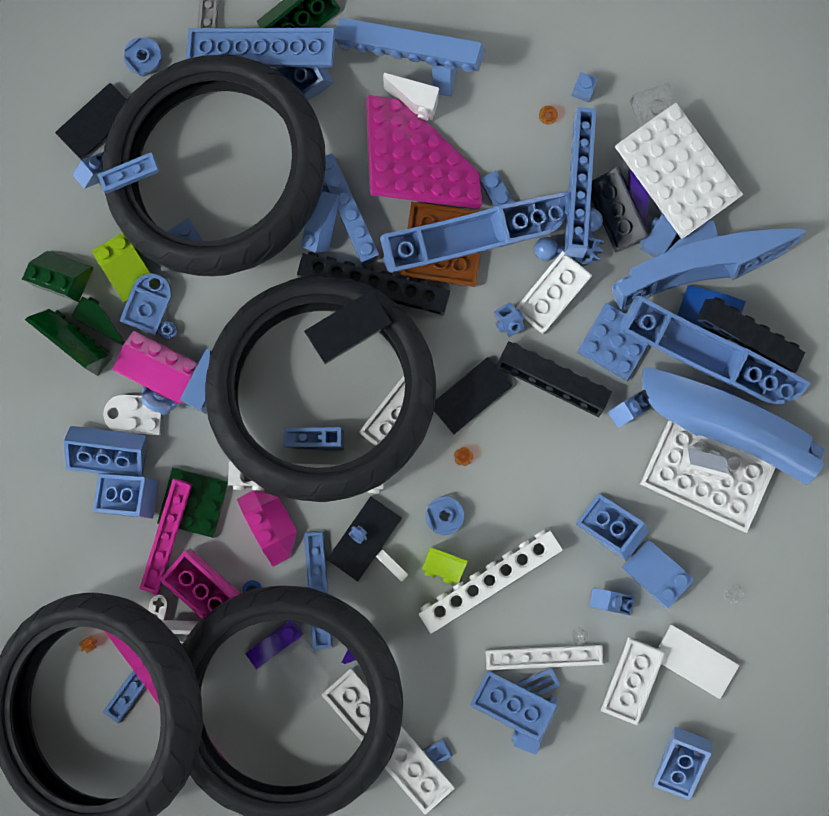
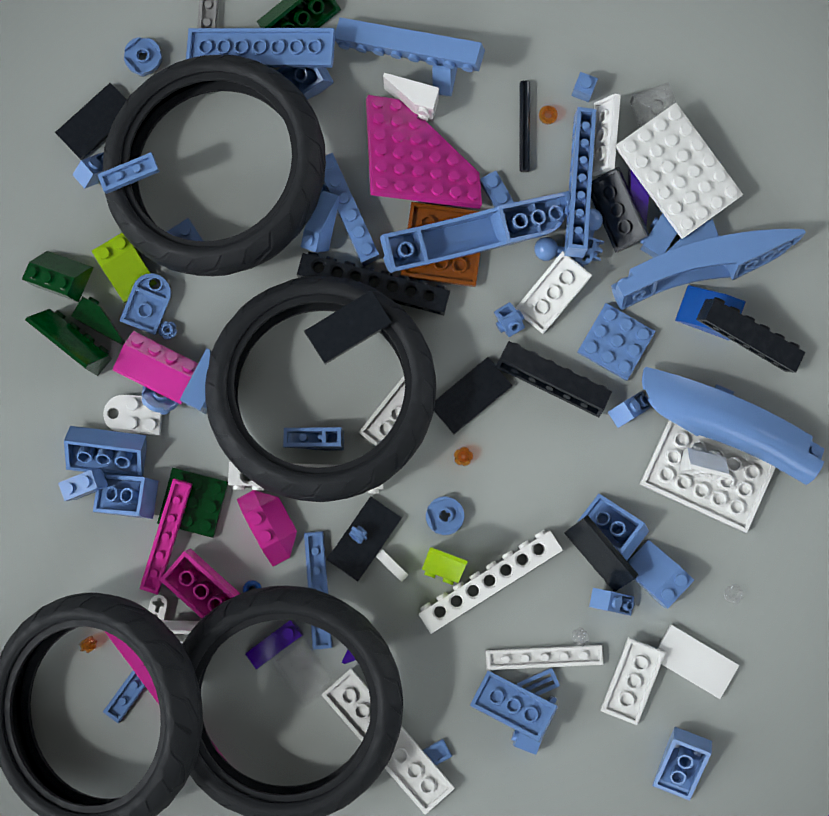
(83, 484): none -> medium blue brick
(524, 127): none -> black axle
(601, 553): none -> black tile
(605, 134): none -> white tile
(711, 353): medium blue slope -> none

